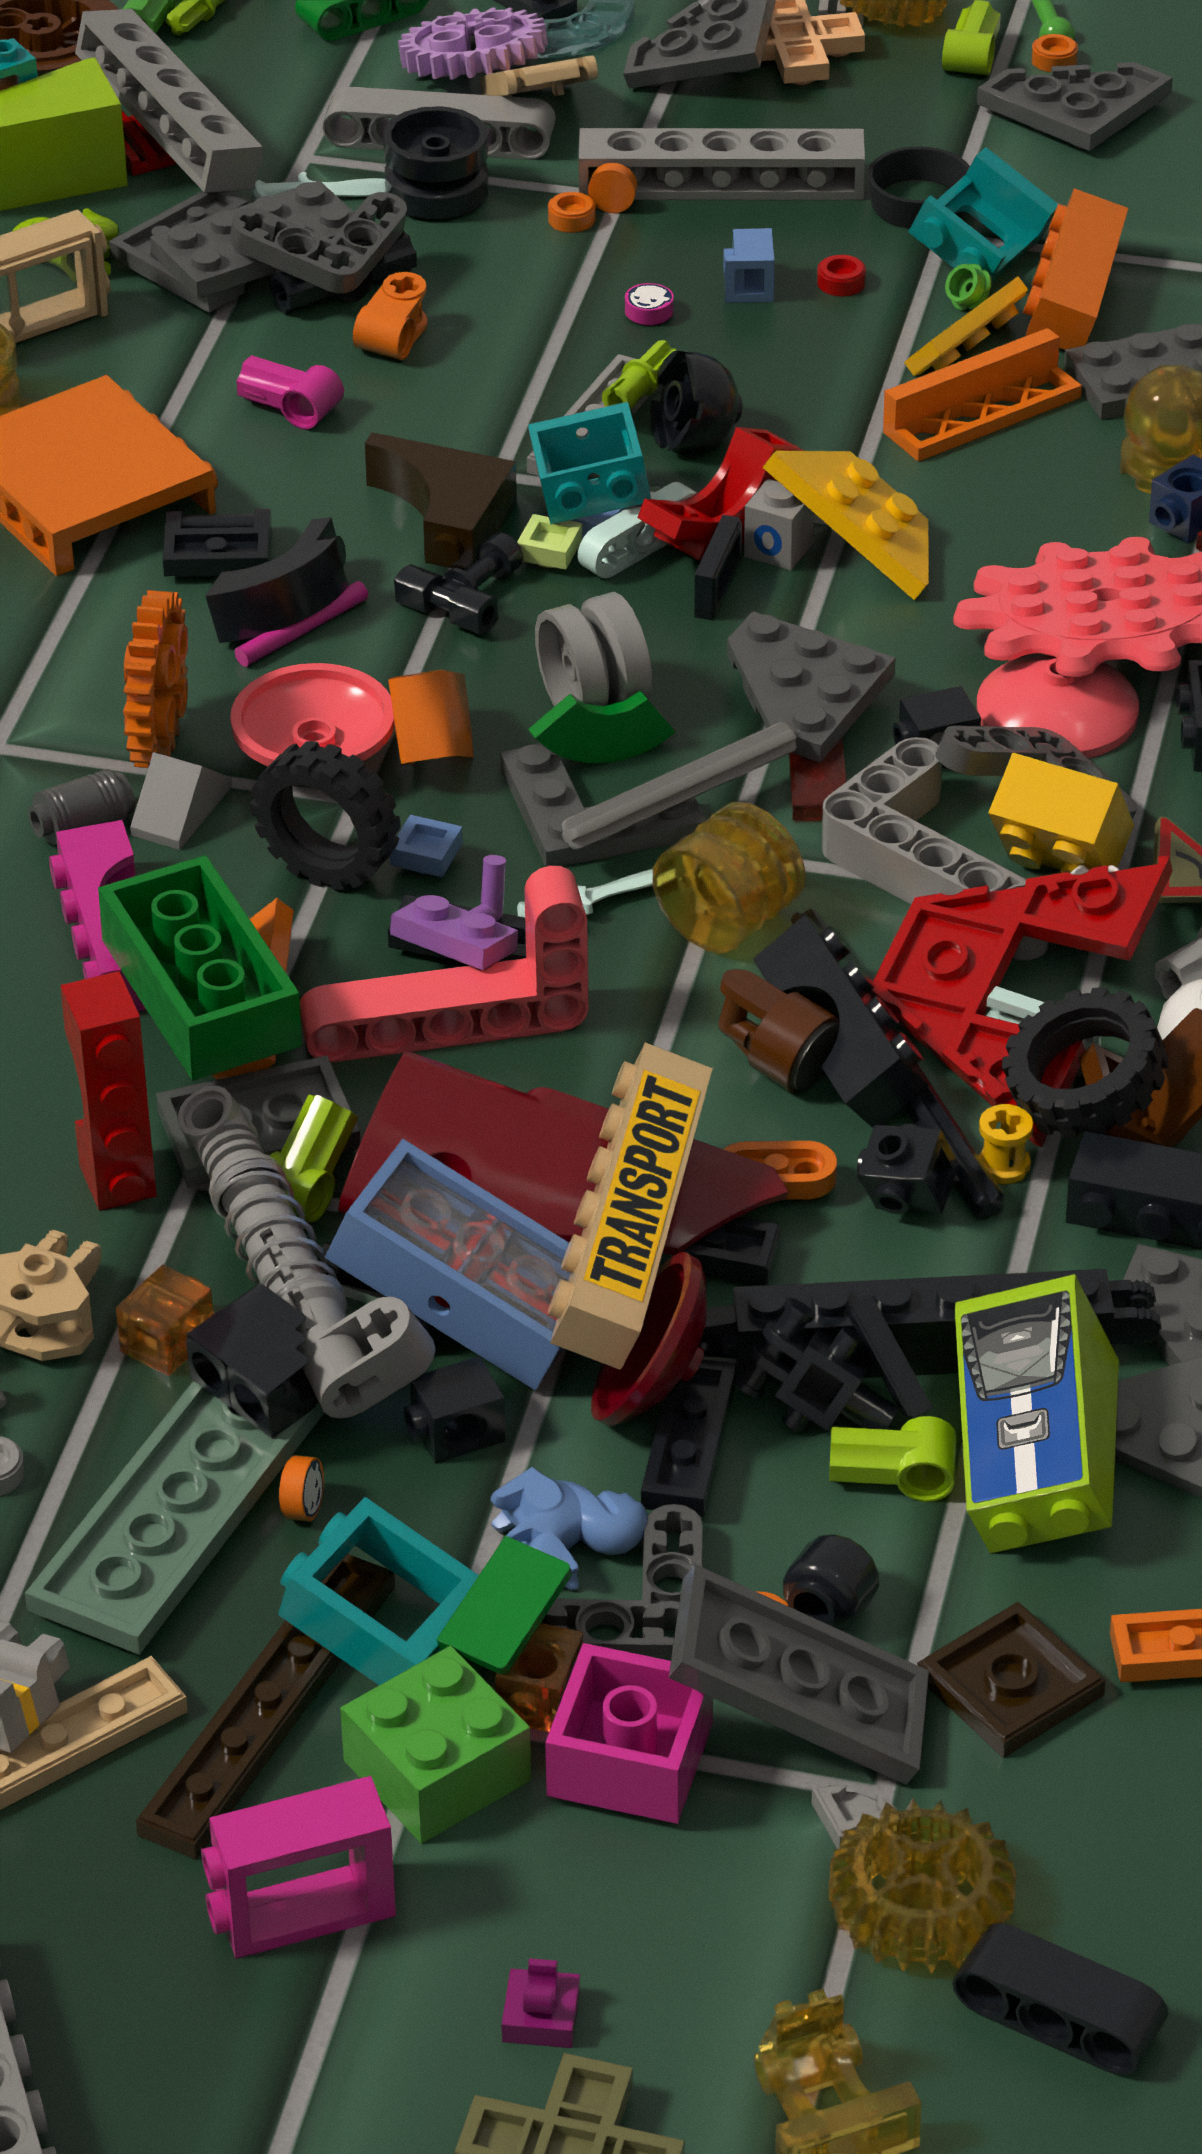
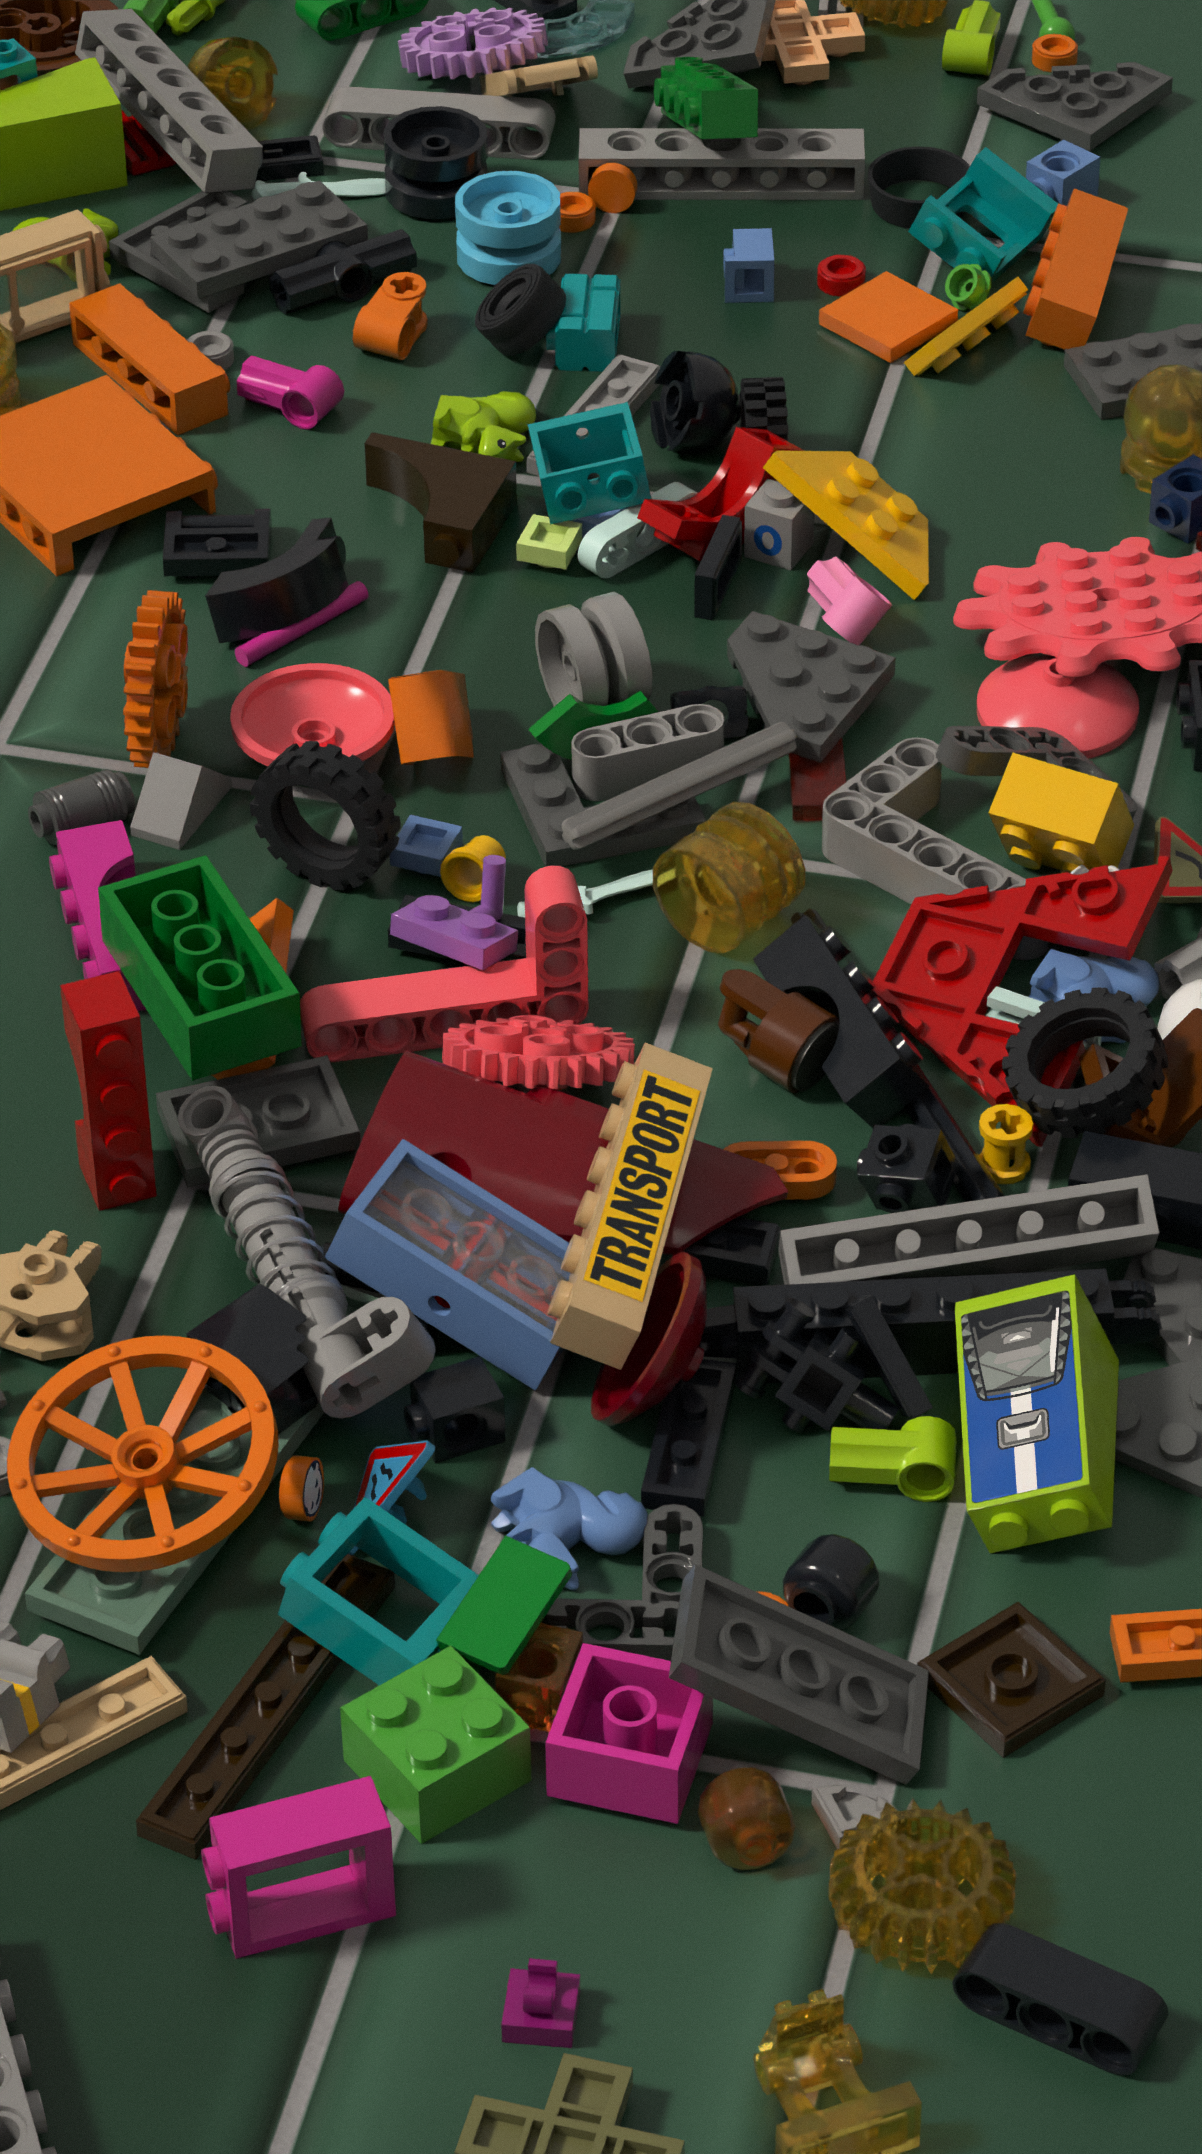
(145, 1457): none -> orange wheel
(149, 359): none -> orange brick
(158, 1317): clear orange brick -> none
(215, 347): none -> light grey tile
(239, 76): none -> clear yellow cylinder
(290, 157): none -> black tile
(314, 1152): lime piece -> none
(340, 263): dark grey beam -> none
(390, 1472): none -> dark azure piece
(458, 588): black bar -> none
(463, 867): none -> yellow piece
(484, 424): none -> lime animal
(507, 223): none -> medium azure wheel
(520, 309): none -> black tyre
(538, 1052): none -> coral gear
(589, 323): none -> teal brick
(638, 377): lime axle -> none
(639, 749): none -> light grey beam
(649, 304): tile -> none
(707, 99): none -> green brick
(733, 697): none -> black piece
(745, 1814): none -> clear orange head
(764, 405): none -> black tyre
(849, 601): none -> bright pink piece
(888, 316): none -> orange tile
(932, 713): black brick -> none
(972, 389): orange fence -> none
(979, 1236): none -> light grey brick
(1063, 169): none -> medium blue brick
(1066, 973): none -> medium blue animal

